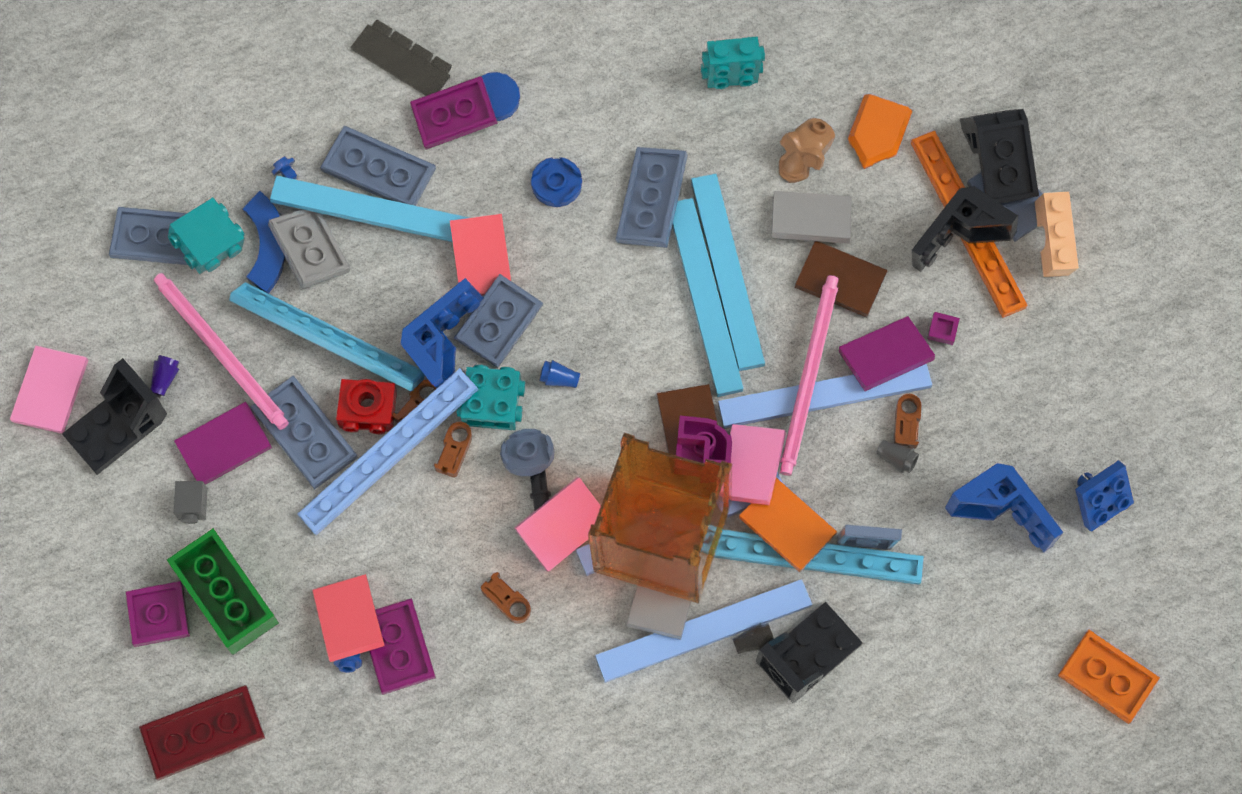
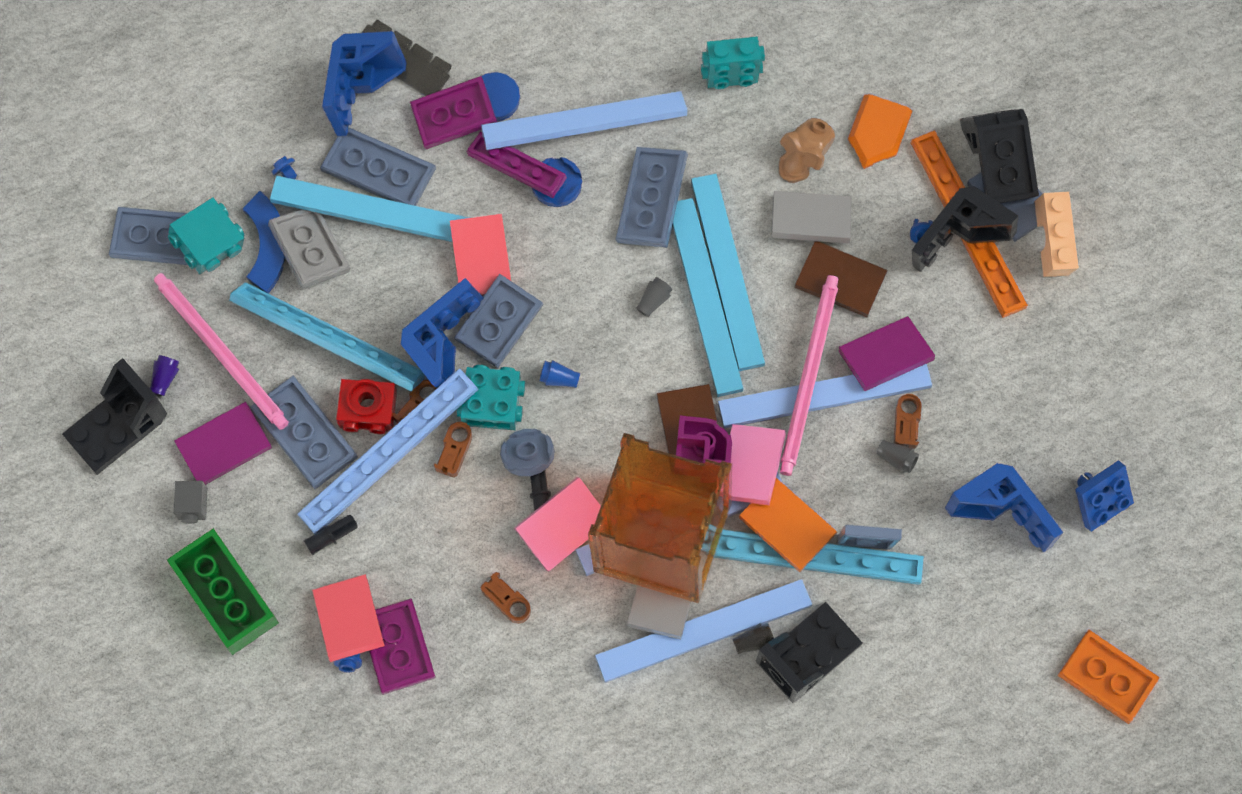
(49, 389): bright pink tile -> none
(157, 614): magenta plate -> none
(202, 732): dark red tile -> none
(331, 534): none -> black axle
(353, 55): none -> blue bracket
(518, 166): none -> magenta tile
(584, 120): none -> light blue tile
(654, 296): none -> dark grey cone
(919, 229): none -> blue plate
(943, 328): magenta plate -> none

